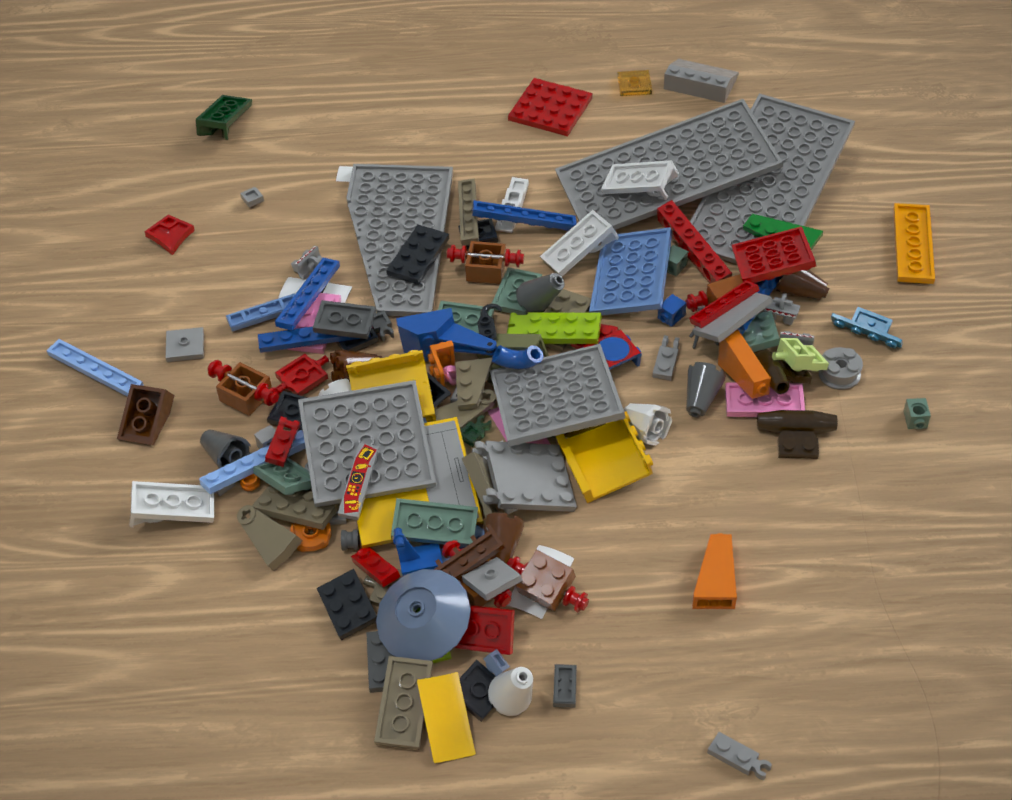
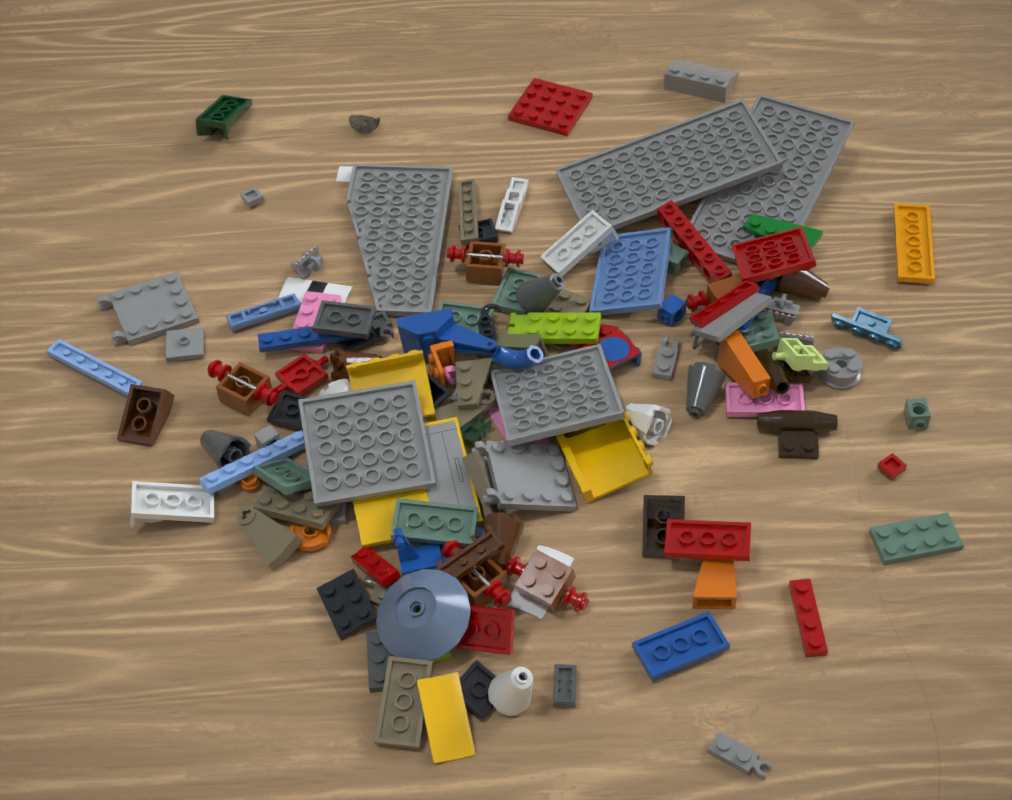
(150, 309): none -> light grey plate
(169, 233): red plate -> none
(282, 442): red plate -> none
(307, 294): blue plate -> none
(349, 540): dark grey wheel -> none
(358, 481): tile -> none
(364, 123): none -> clear smoke hat
(418, 254): black plate -> none
(492, 578): light grey plate -> none
(496, 663): sand blue plate -> none
(523, 215): blue plate -> none
(634, 83): clear yellow plate -> none
(640, 178): white plate -> none
(655, 515): none -> dark brown slope
(680, 646): none -> blue plate
(708, 540): none -> red plate
(808, 618): none -> red plate
(891, 466): none -> red plate
(916, 538): none -> sand green plate

